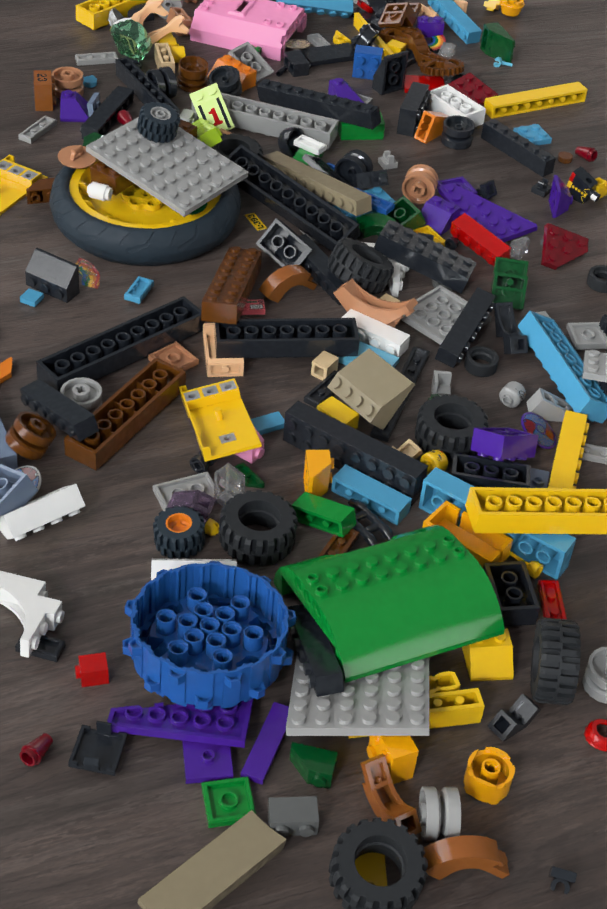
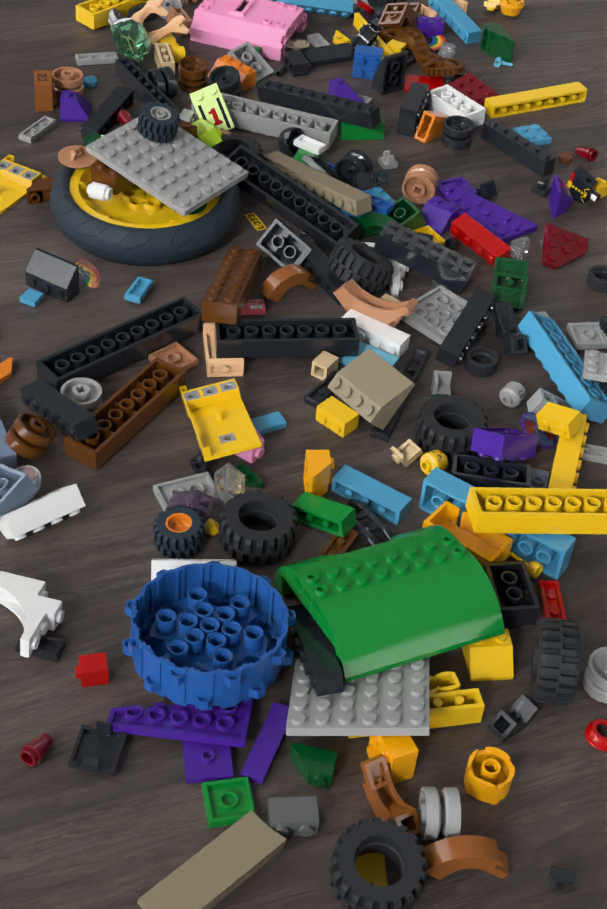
(93, 103): sand blue plate -> none
(314, 430): black brick -> none
(559, 420): none -> yellow brick

